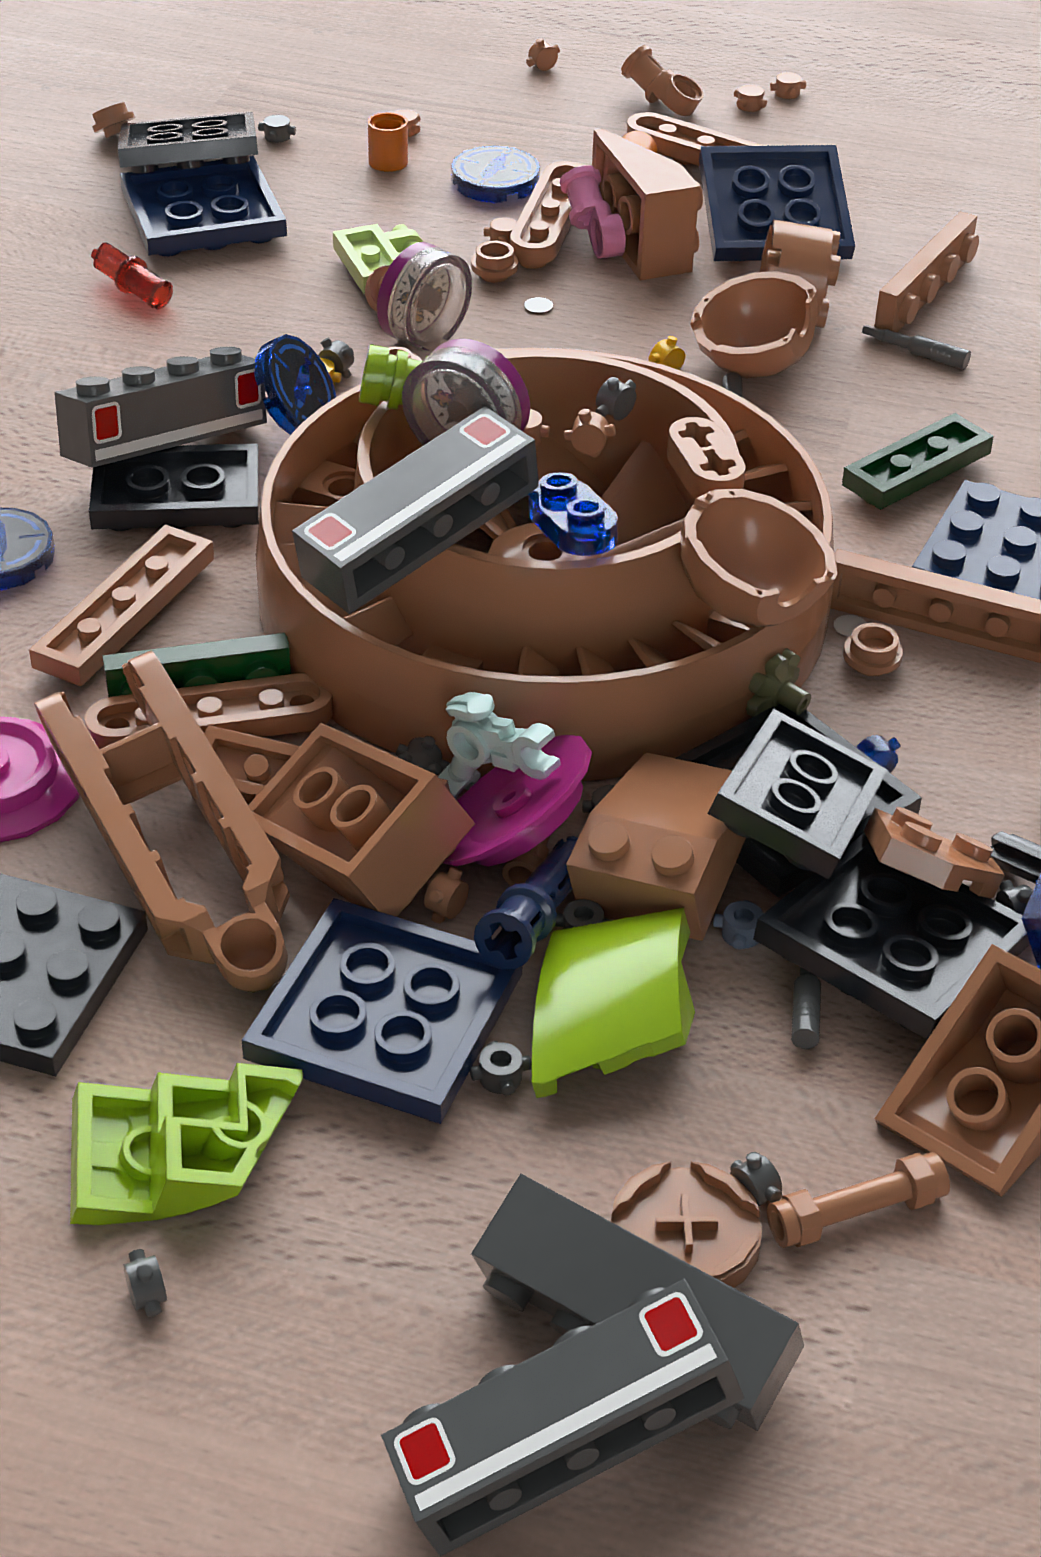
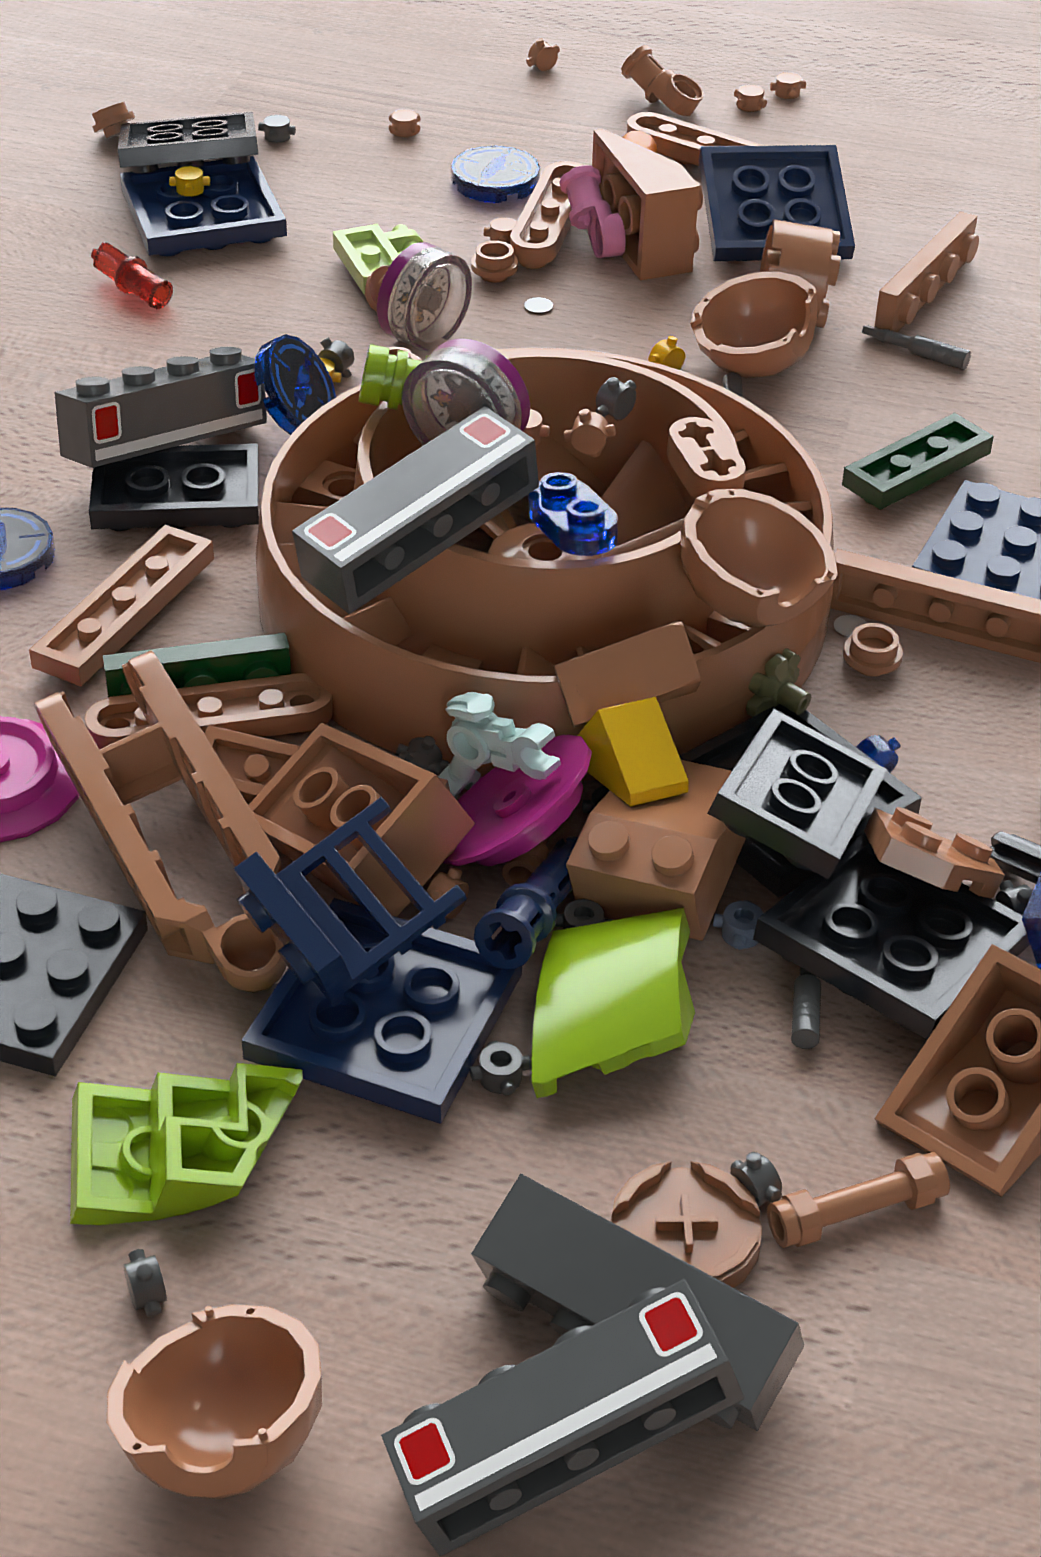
(189, 181): none -> yellow piece
(218, 1401): none -> nougat cylinder
(312, 935): none -> dark blue plate
(388, 141): orange beam -> none
(629, 671): none -> nougat slope
(634, 752): none -> yellow slope

